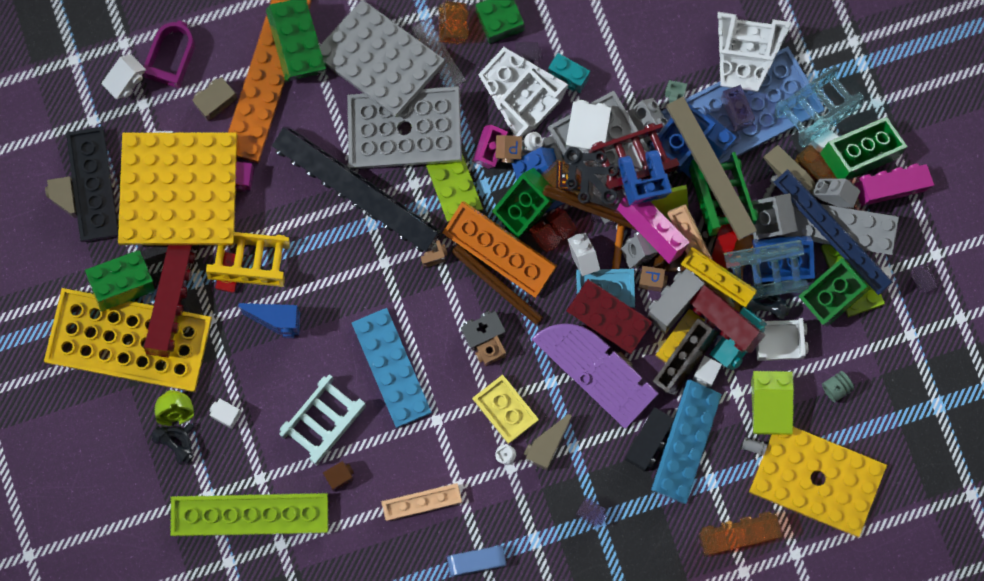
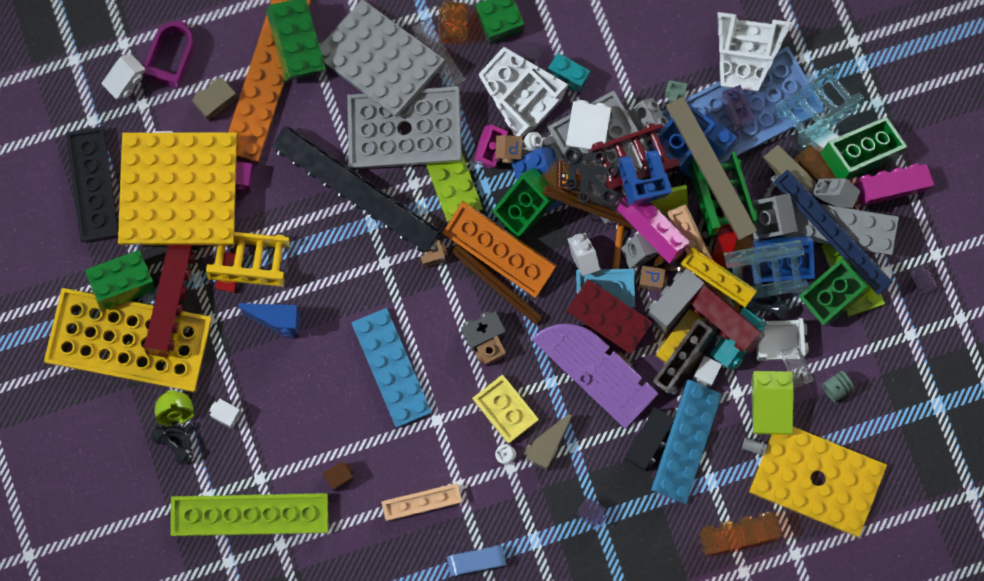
(62, 194): dark tan slope -> none
(329, 438): light aqua fence -> none
(561, 224): clear red piece -> none
(796, 363): none -> clear tile

